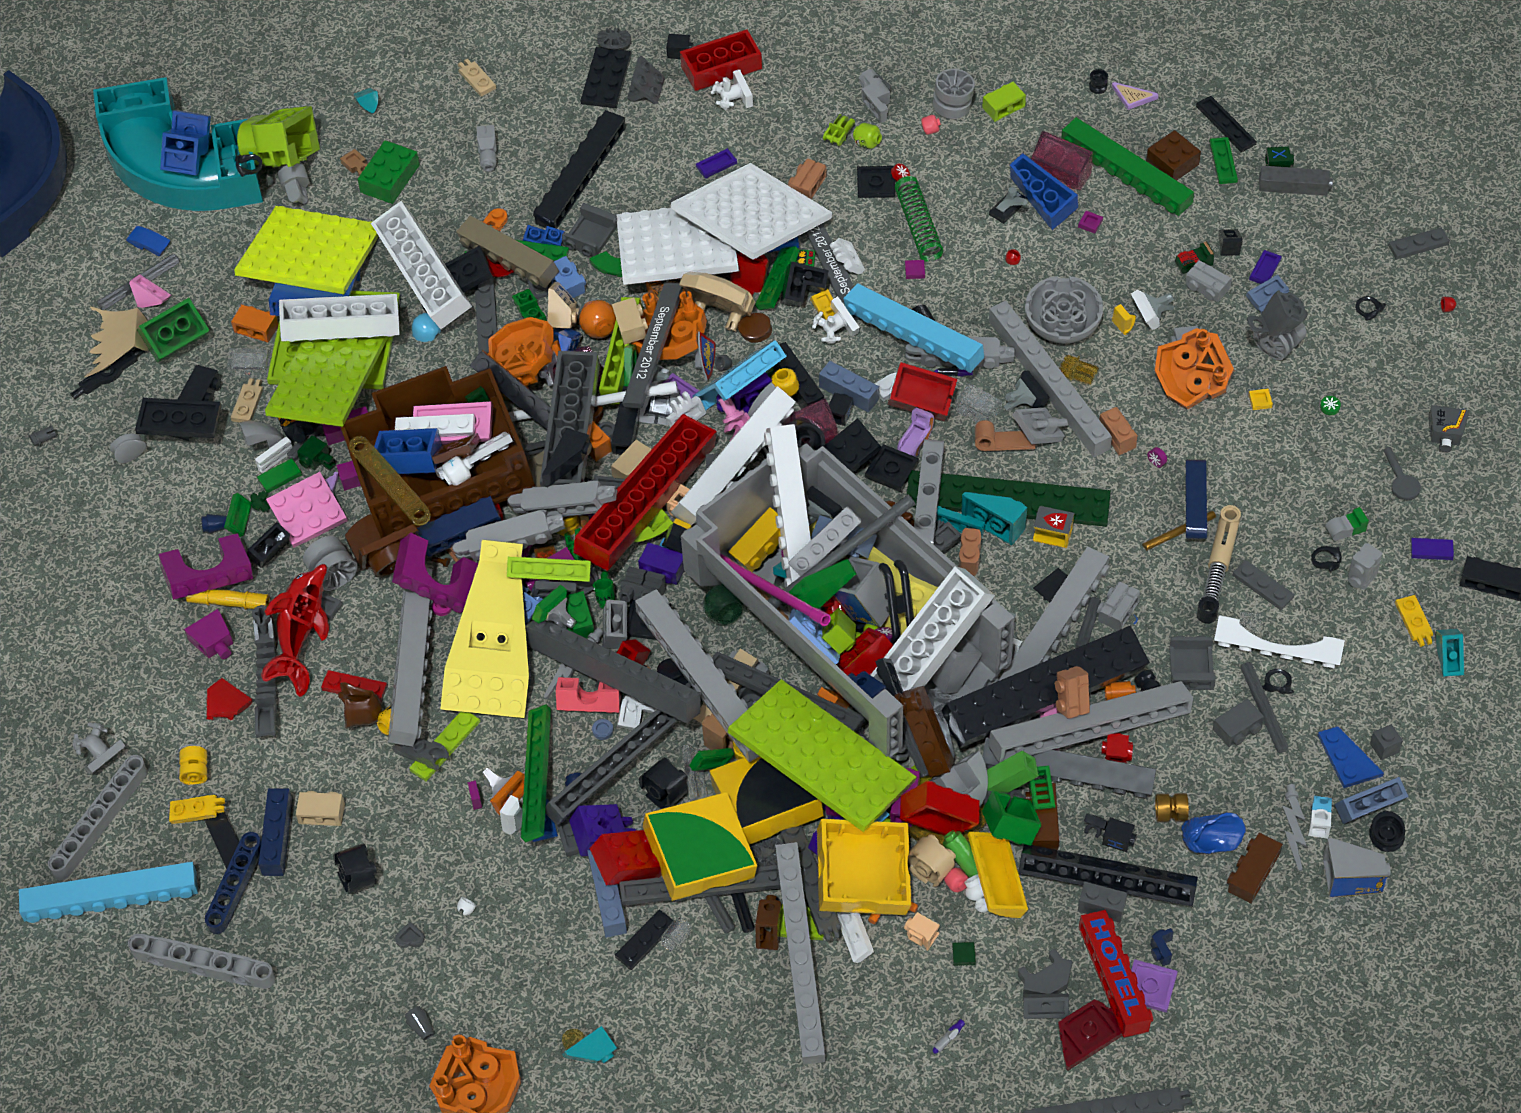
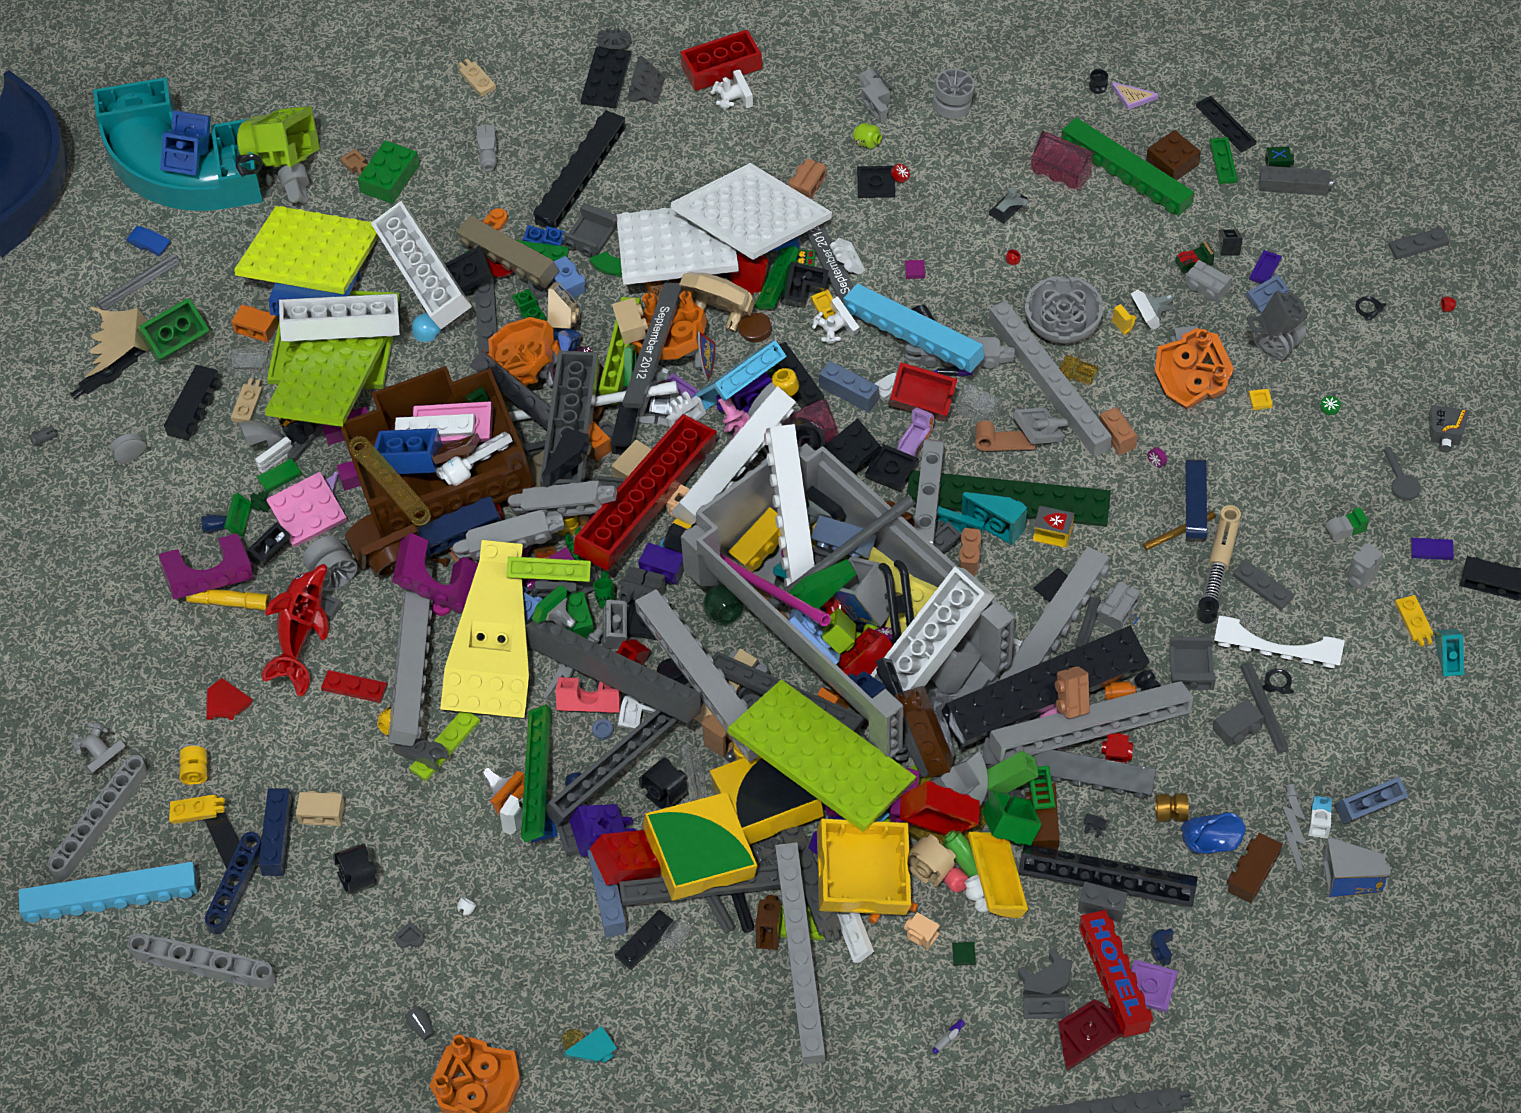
(147, 293): bright pink slope -> none
(178, 417): black plate -> none
(210, 635): magenta torso -> none
(266, 693): dark grey piece -> none
(314, 453): dark green brick -> none
(360, 705): reddish brown piece -> none
(367, 99): teal tile -> none
(475, 798): magenta tile -> none
(597, 319): orange brick -> none
(658, 525): lime brick -> none
(677, 43): black brick -> none
(711, 759): green tile -> none
(716, 163): dark purple tile -> none
(723, 360): dark grey hinge -> none
(822, 544): light grey bracket -> none
(839, 129): lime arm -> none
(841, 408): black brick -> none
(930, 124): coral piece -> none
(932, 244): green piece -> none
(1004, 101): lime brick -> none
(1027, 392): piece -> none
(1044, 192): blue wedge -> none
(1090, 222): magenta tile -> none
(1119, 835): black brick -> none
(1327, 565): black piece -> none
(1347, 758): blue wing -> none
(1386, 742): dark grey brick -> none
(1387, 831): black piece -> none

